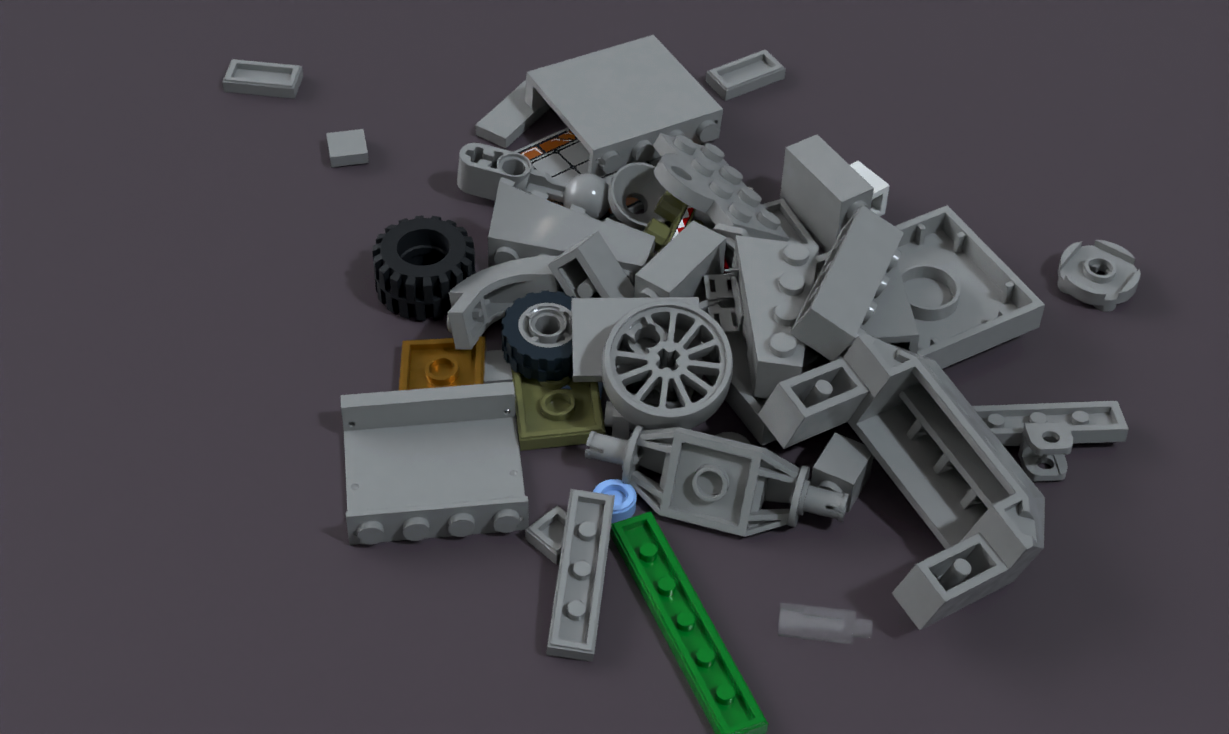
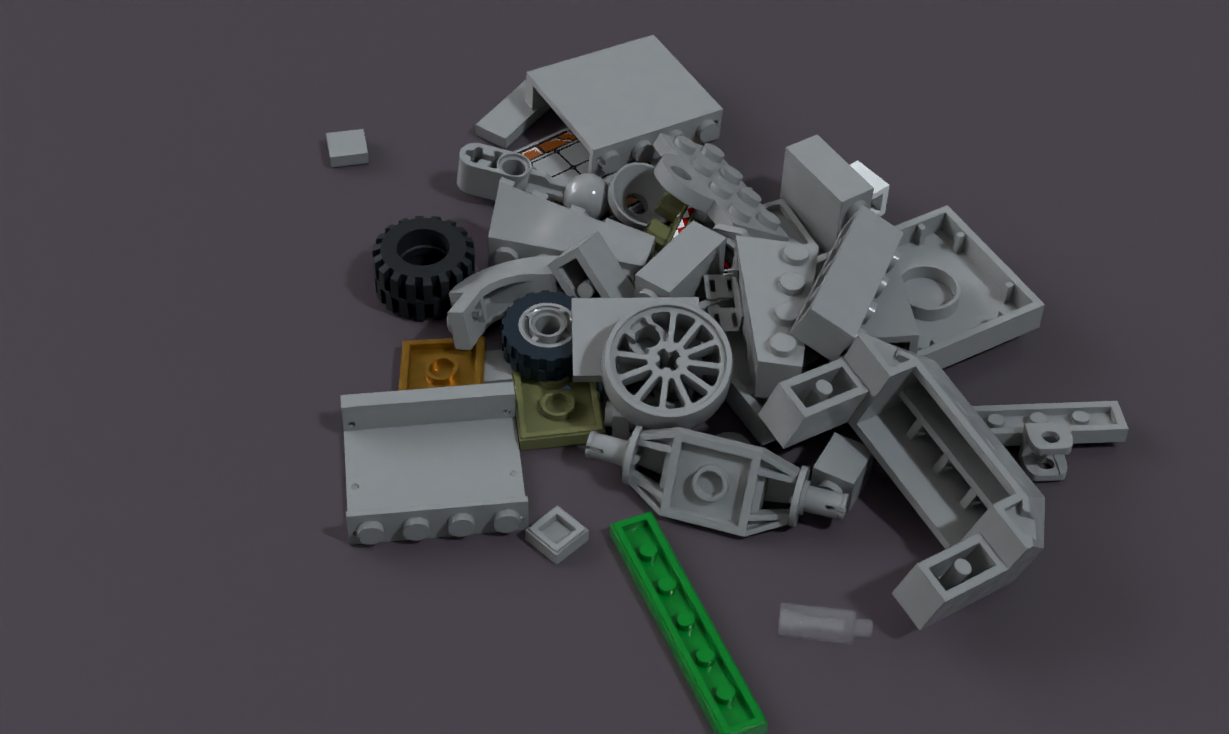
(263, 78): light grey tile -> none
(580, 575): light grey tile -> none
(624, 500): light blue tile -> none
(745, 75): light grey tile -> none
(1105, 291): light grey plate -> none

